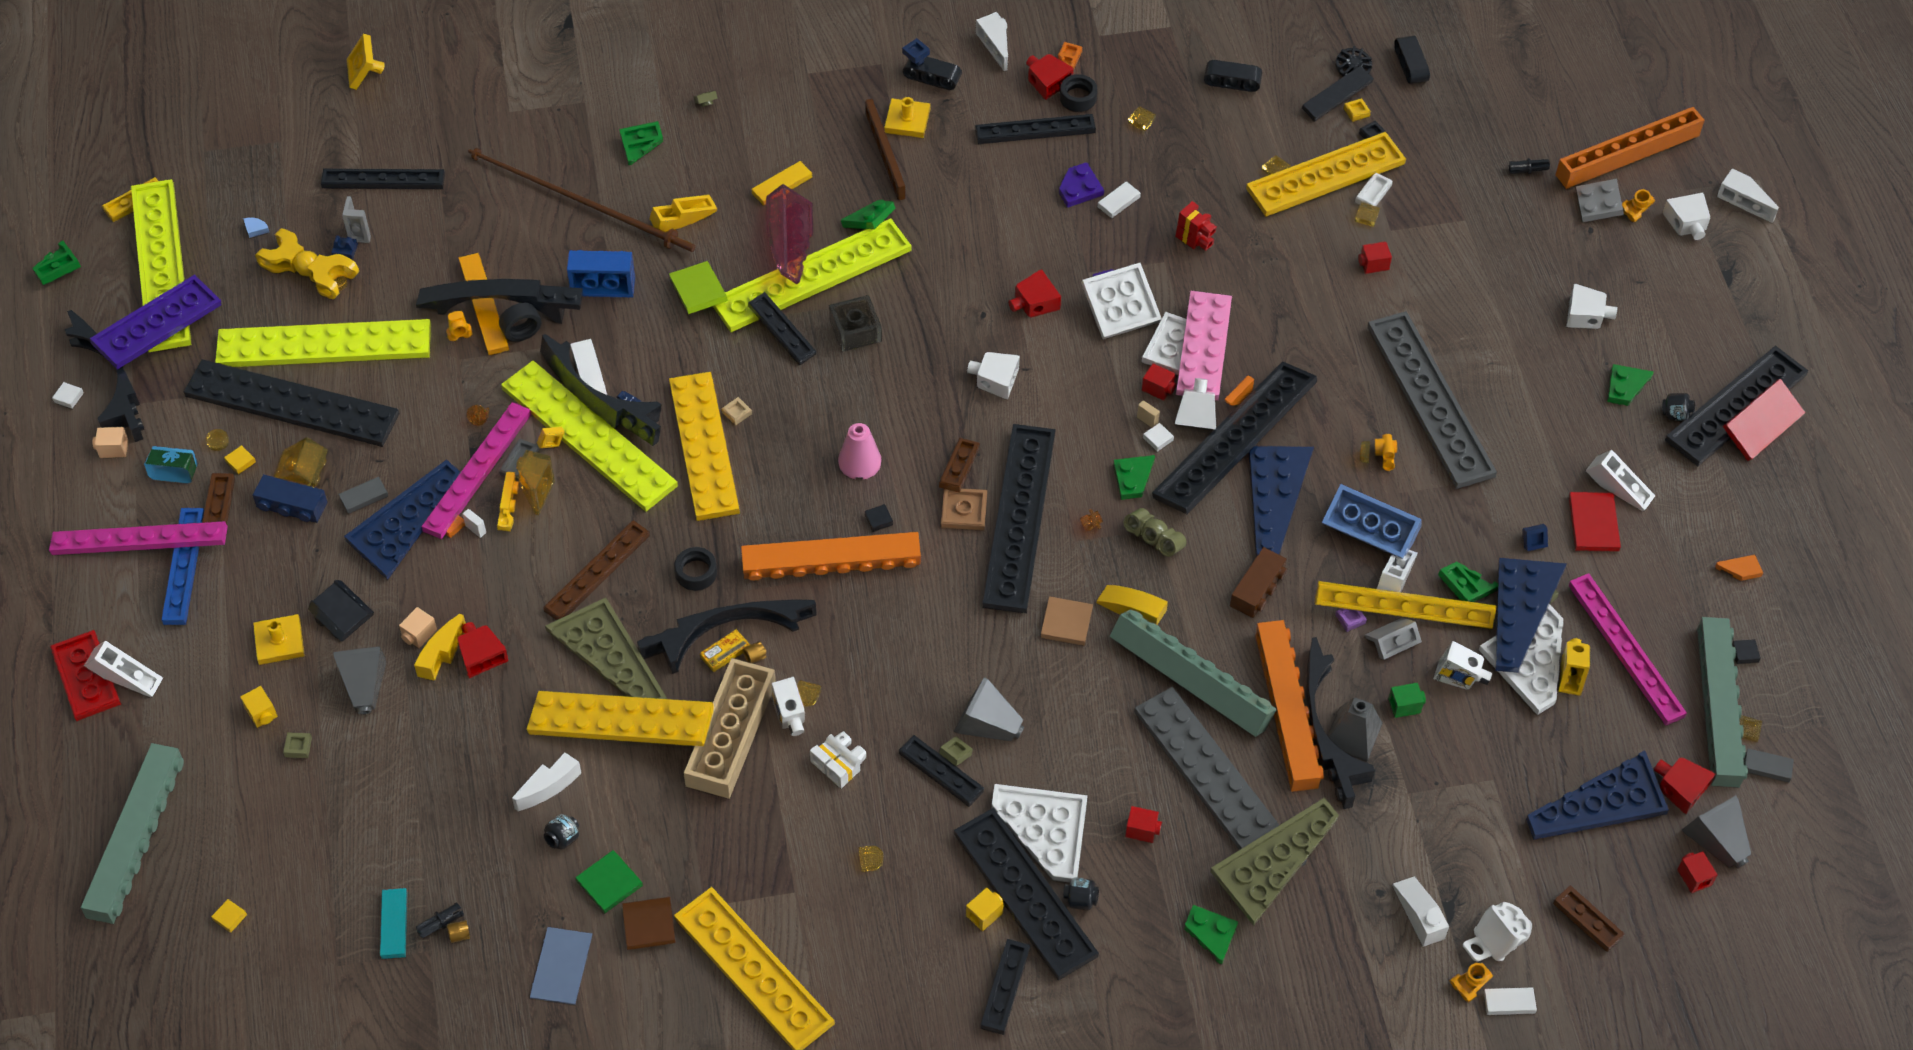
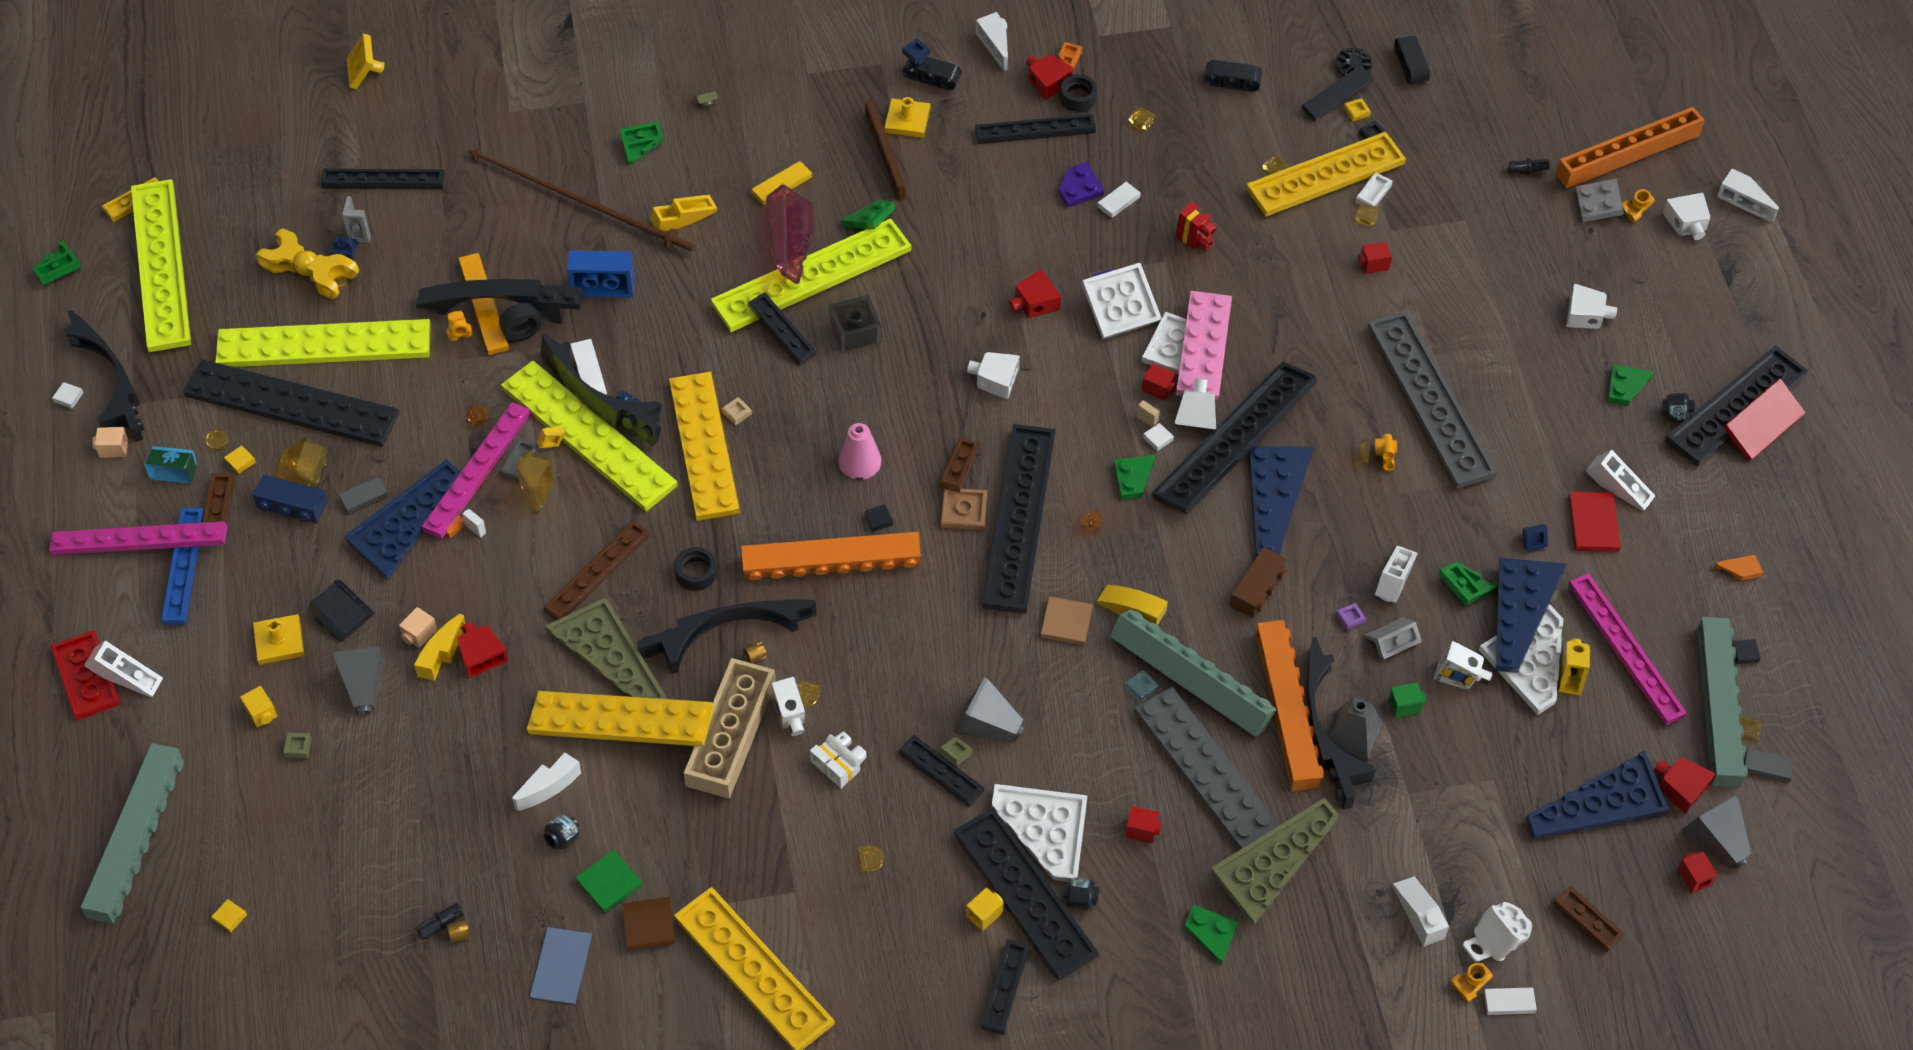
(155, 321): dark purple plate -> none
(255, 227): light blue tile -> none
(393, 923): teal tile -> none
(507, 503): yellow hinge -> none
(698, 287): lime tile -> none
(723, 650): yellow tile -> none
(1142, 685): none -> clear light blue tile
(1147, 525): olive piece -> none
(1240, 393): orange tile -> none
(1372, 521): medium blue slope -> none
(1405, 605): yellow tile -> none

